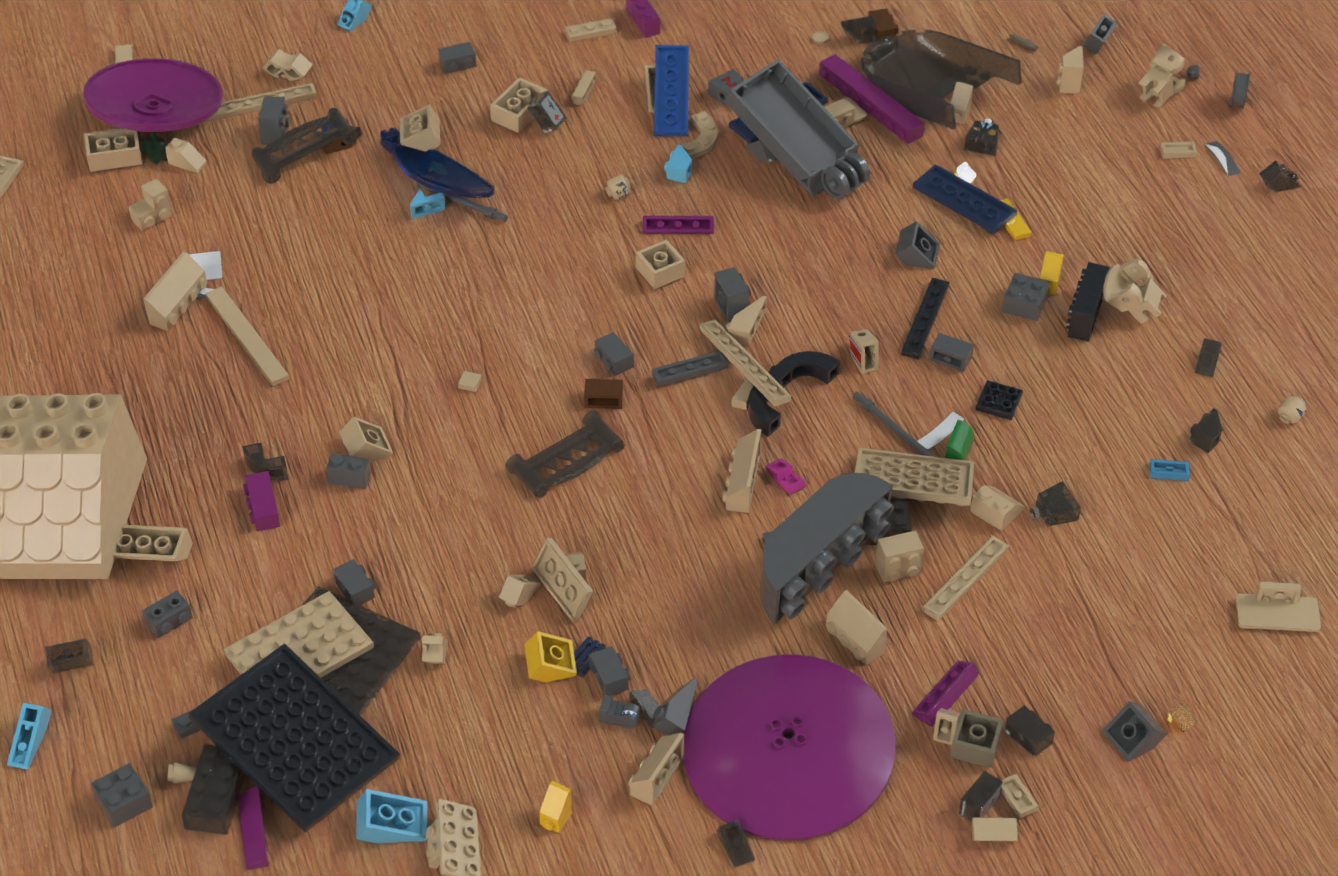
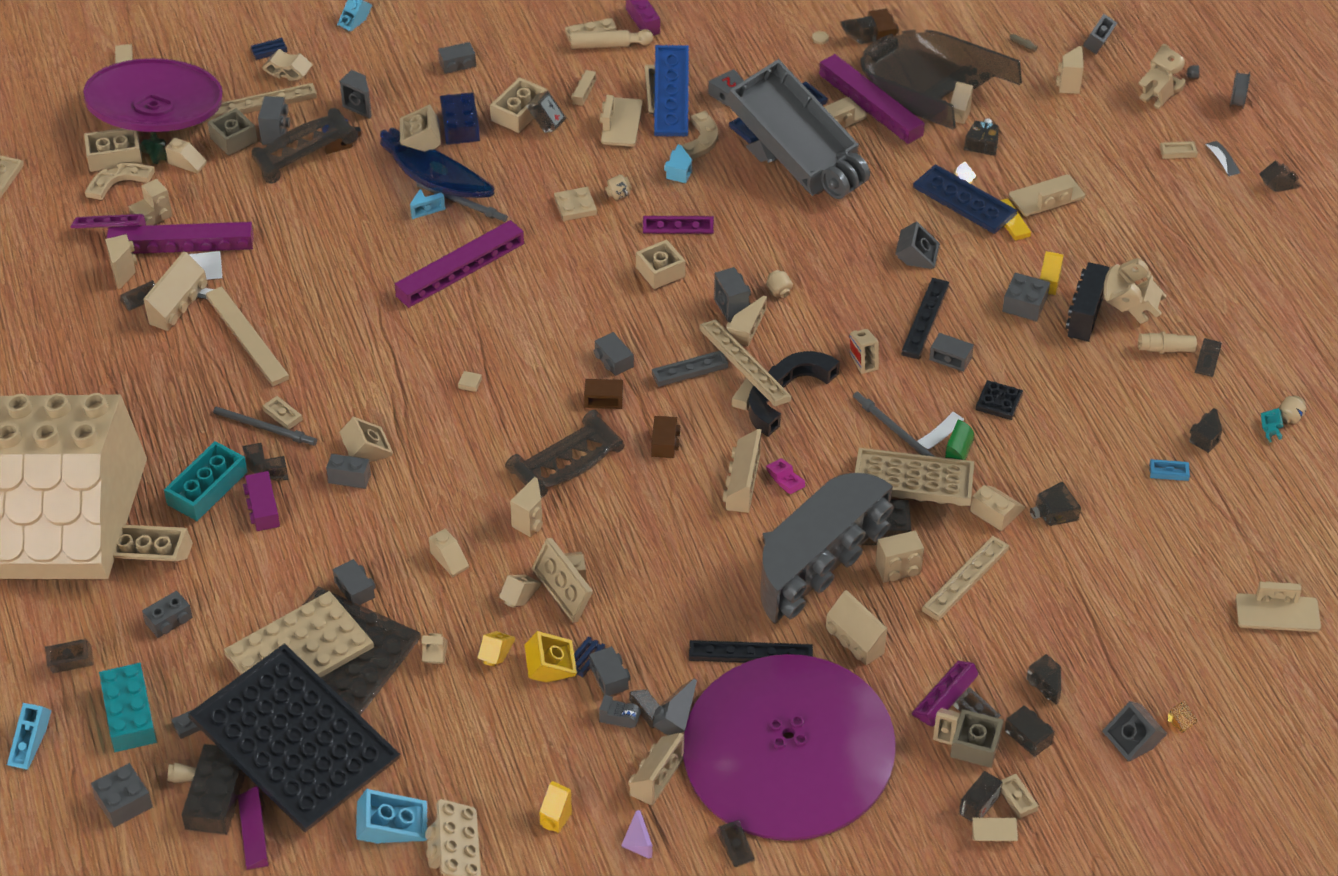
(108, 221): none -> magenta slope
(121, 258): none -> tan slope
(126, 171): none -> tan plate
(127, 707): none -> teal brick
(135, 297): none -> clear smoke slope
(187, 237): none -> magenta brick
(205, 481): none -> teal brick
(232, 131): none -> dark tan brick
(268, 48): none -> dark blue tile
(282, 412): none -> tan plate
(296, 436): none -> dark grey bar
(355, 93): none -> dark grey slope
(448, 552): none -> tan slope
(459, 118): none -> clear blue brick
(459, 263): none -> magenta brick
(495, 647): none -> yellow slope
(527, 509): none -> tan slope
(575, 203): none -> tan plate
(609, 39): none -> tan piece
(620, 120): none -> tan bracket
(637, 837): none -> lavender slope
(664, 437): none -> reddish brown piece
(742, 651): none -> black tile
(779, 283): none -> tan head
(973, 702): none -> clear smoke slope
(1046, 195): none -> tan bracket
(1046, 677): none -> clear smoke slope
(1165, 342): none -> tan piece
(1271, 423): none -> teal plate

